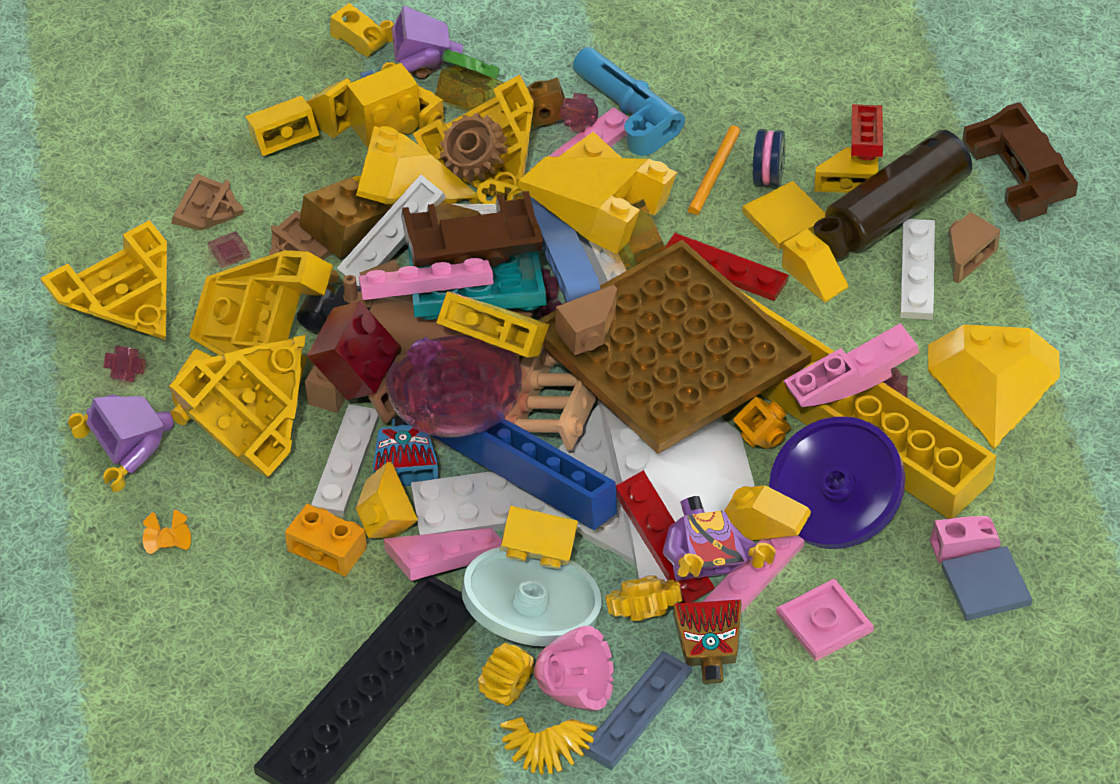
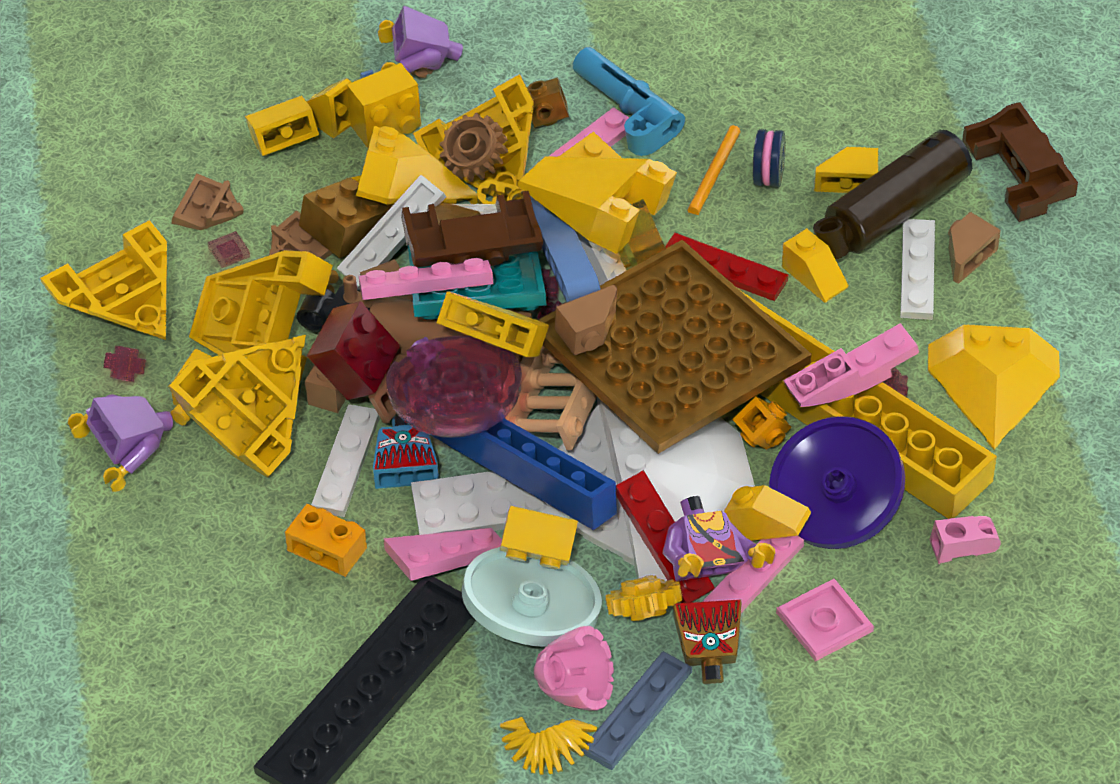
(177, 535): light orange piece -> none
(357, 30): yellow leg -> none
(384, 505): yellow slope -> none
(430, 107): yellow bracket -> none
(465, 87): clear yellow brick -> none
(470, 63): bright green tile -> none
(506, 674): yellow gear -> none
(579, 112): clear pink gear -> none
(783, 213): yellow tile -> none
(866, 131): red plate -> none
(986, 583): sand blue tile -> none

